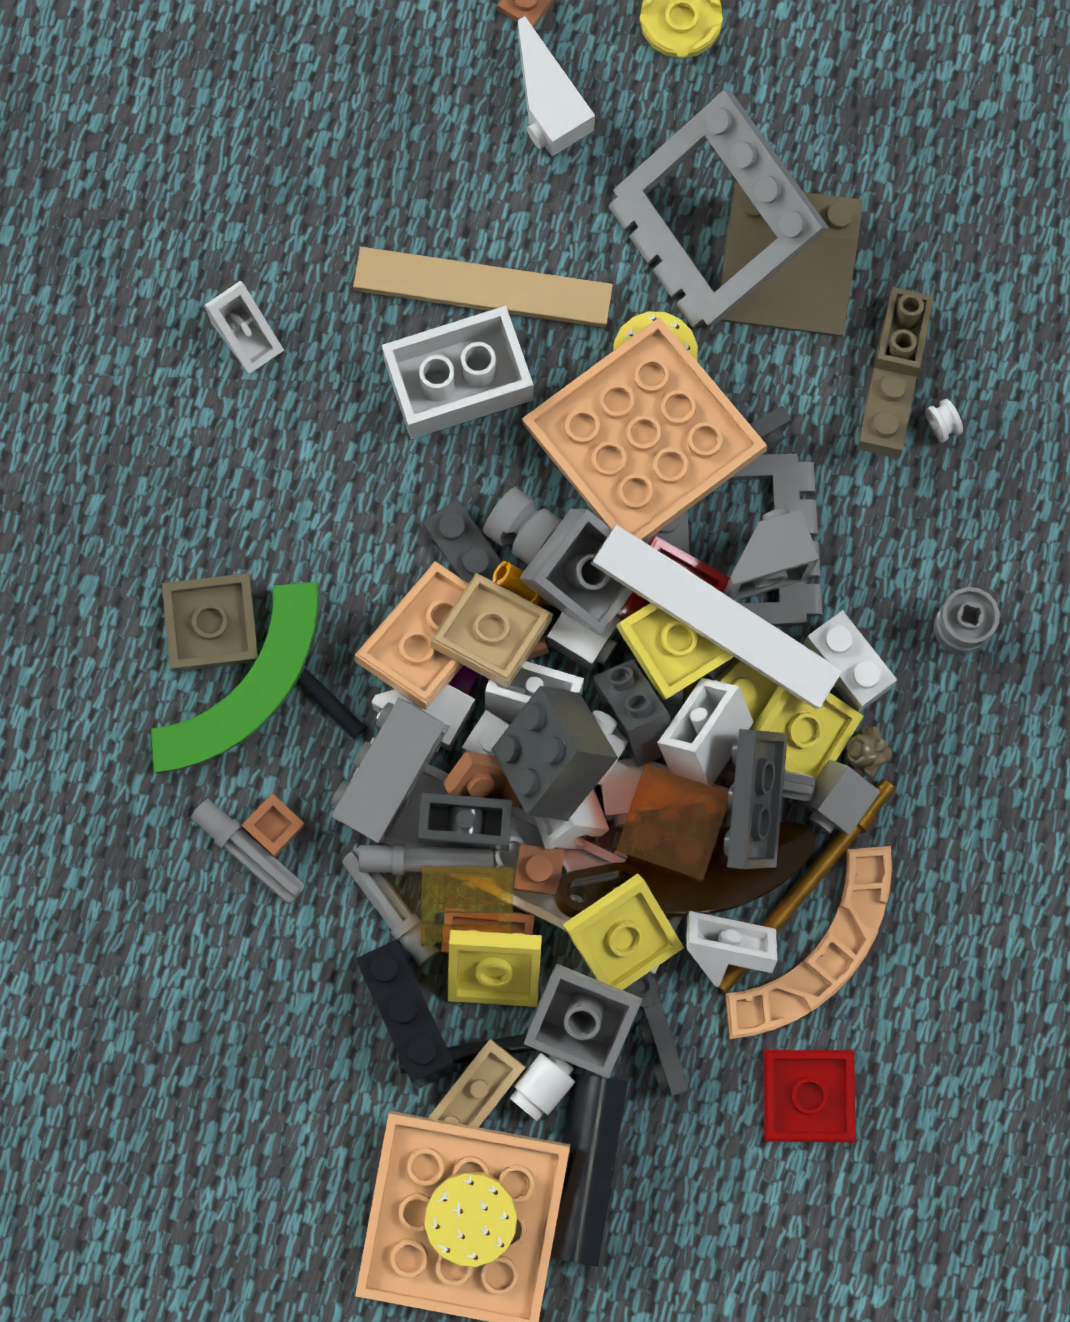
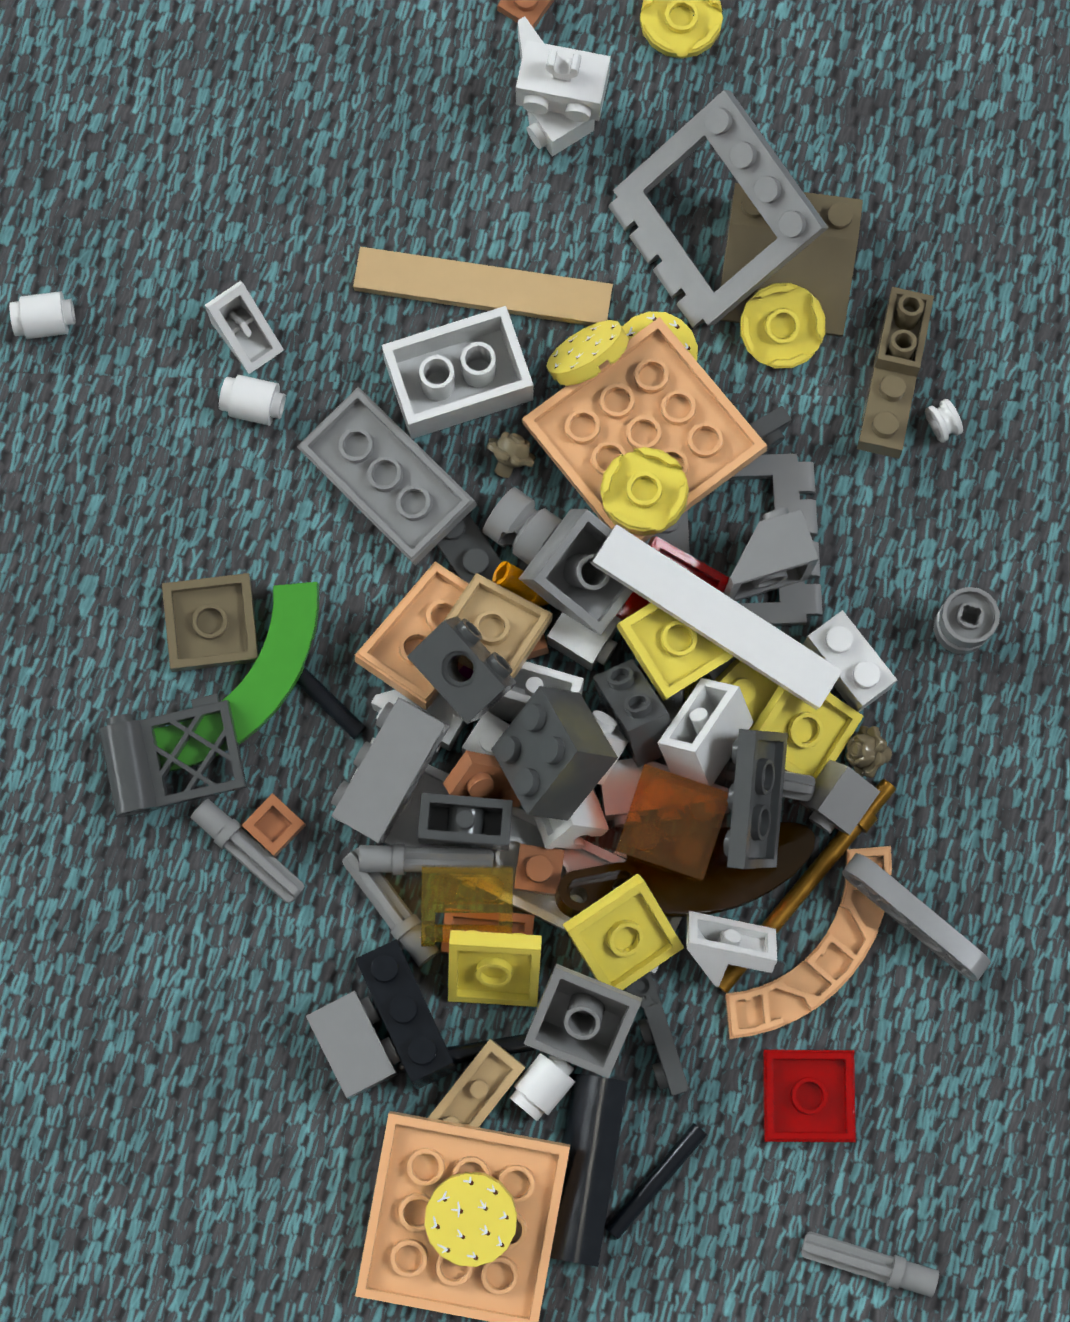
(42, 315): none -> white brick
(135, 761): none -> dark grey piece
(252, 399): none -> white brick
(353, 1044): none -> light grey brick
(387, 476): none -> light grey plate
(438, 661): none -> dark grey brick
(511, 452): none -> dark tan plant
(562, 81): none -> white brick
(584, 351): none -> light yellow tile
(644, 491): none -> light yellow tile
(655, 1181): none -> black bar
(782, 325): none -> light yellow tile
(891, 1270): none -> light grey axle
(916, 917): none -> light grey beam

